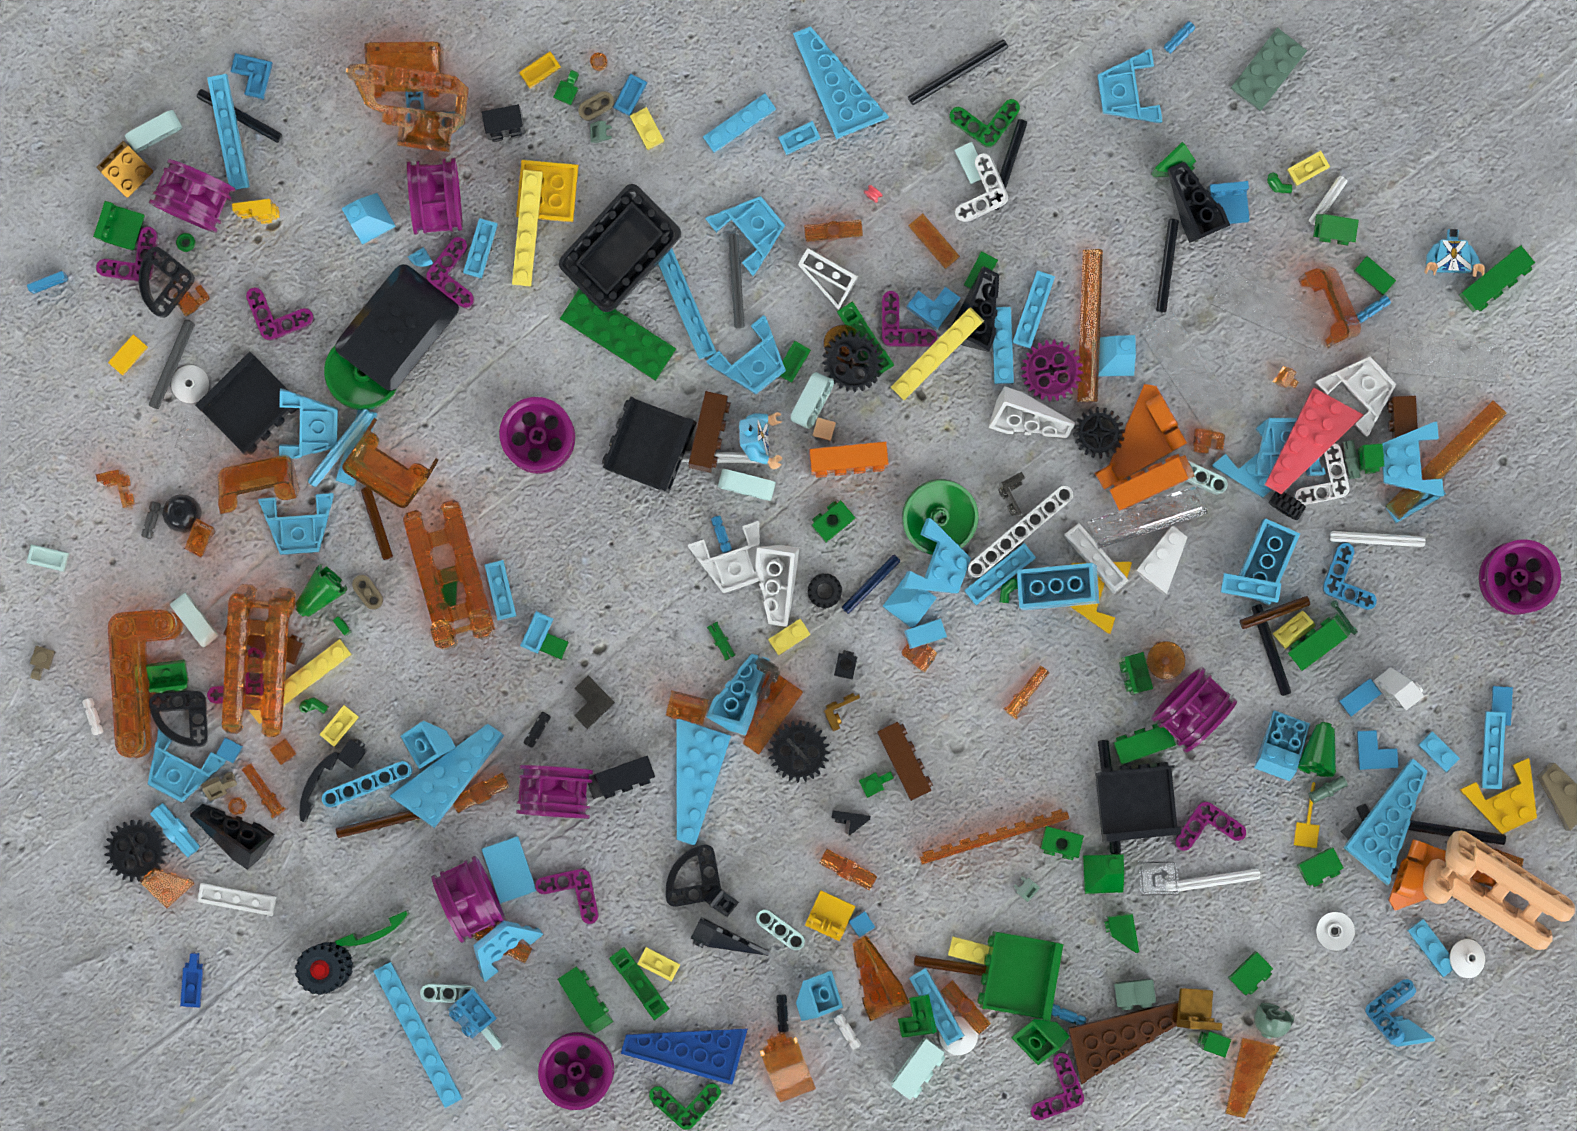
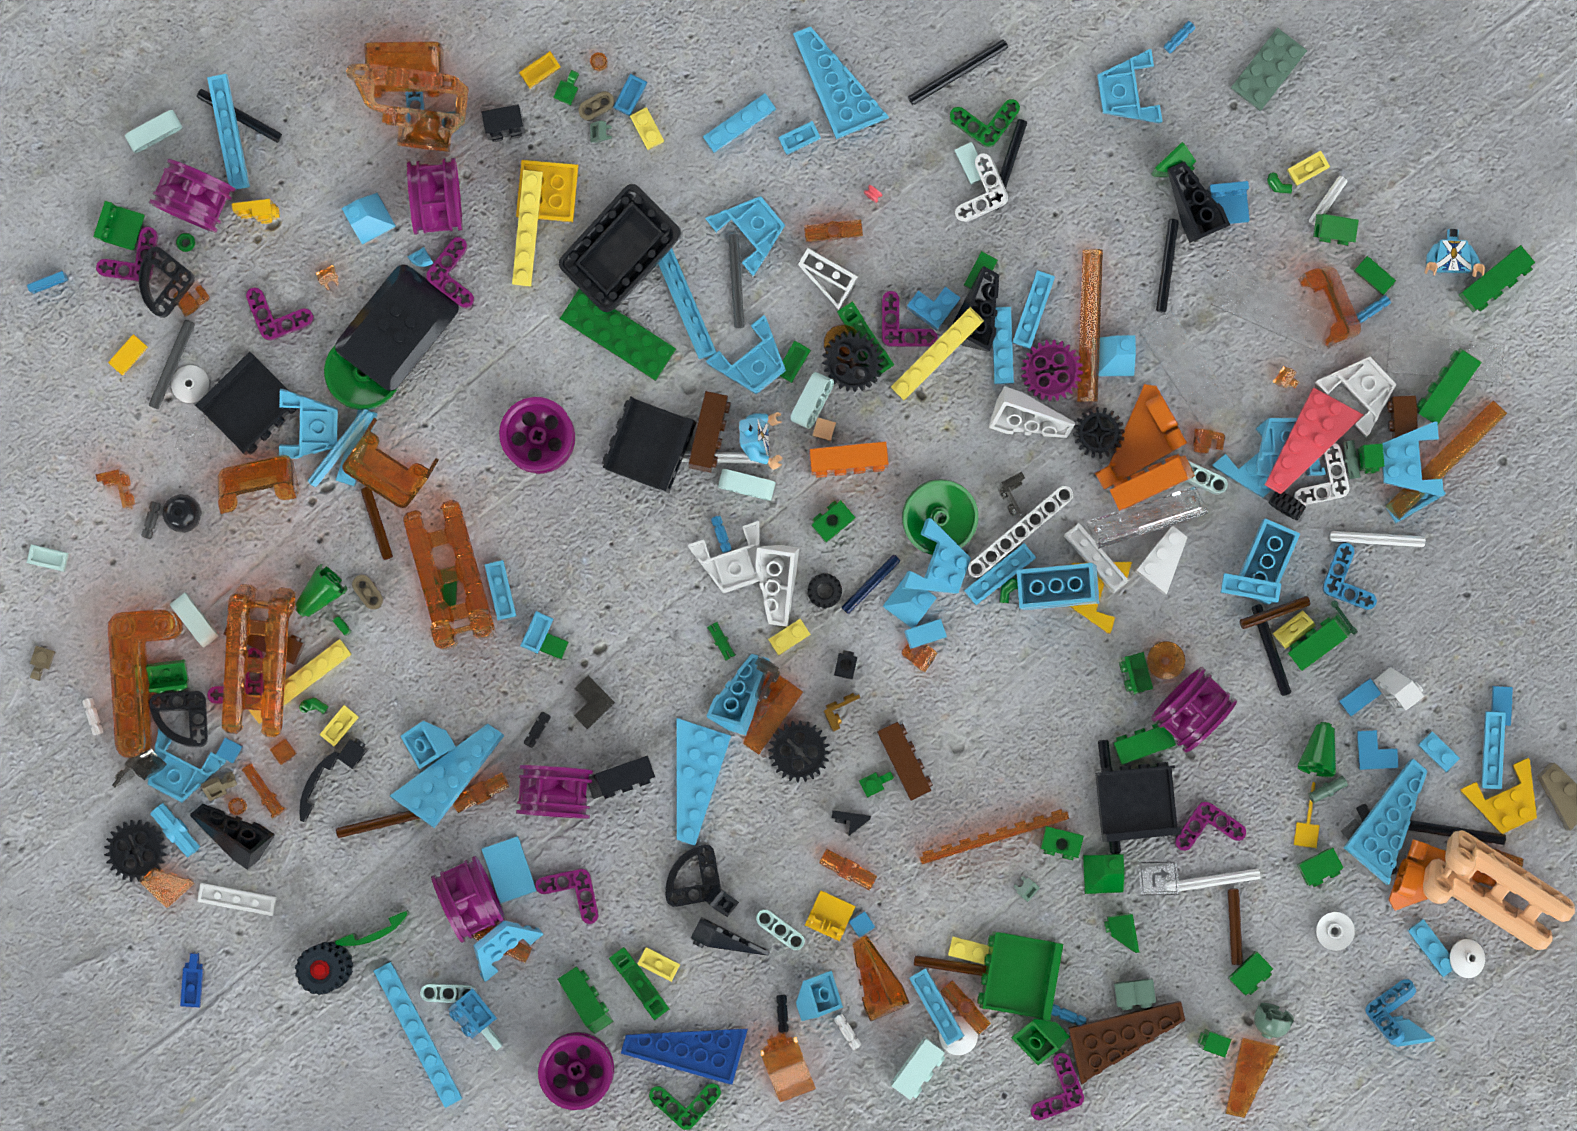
(124, 169): pearl gold bracket -> none
(144, 766): none -> clear smoke bracket
(199, 537): clear orange slope -> none
(257, 71): dark azure tile -> none
(298, 533): medium azure wing -> none
(327, 275): none -> clear orange tile
(357, 784): medium azure beam -> none
(480, 248): medium azure plate -> none
(686, 707): clear orange brick -> none
(922, 1020): green plate -> none
(934, 241): clear orange plate -> none
(1021, 699): clear orange pin -> none
(1196, 1010): pearl gold bracket -> none
(1235, 926): none -> reddish brown axle
(1282, 746): medium azure slope -> none
(1448, 386): none -> green brick
(1547, 575): magenta wheel -> none

